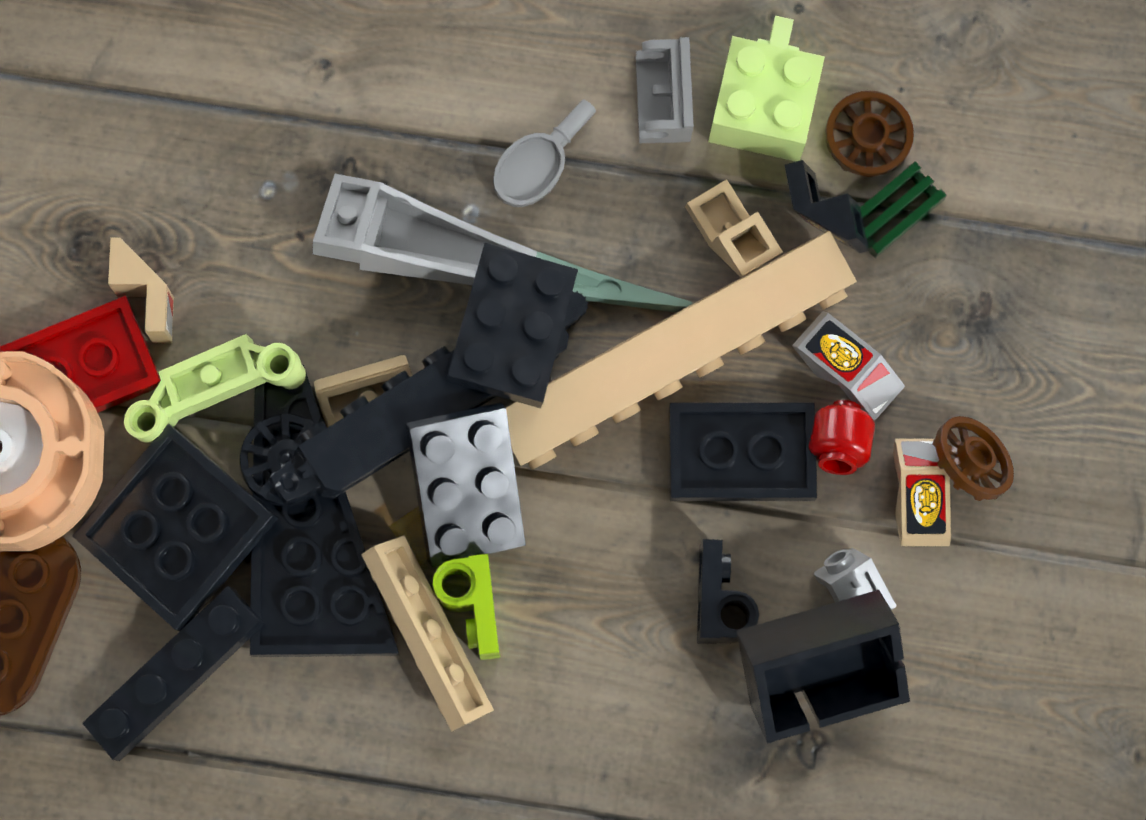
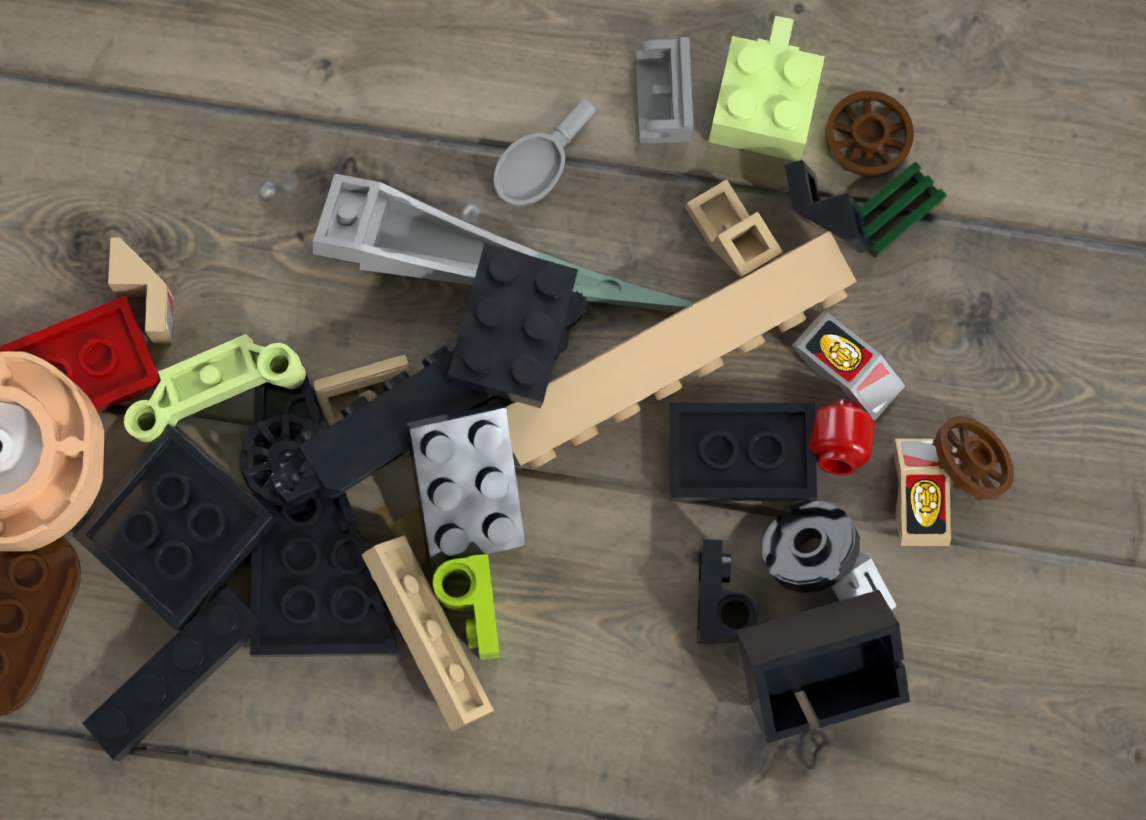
(818, 568): none -> tile

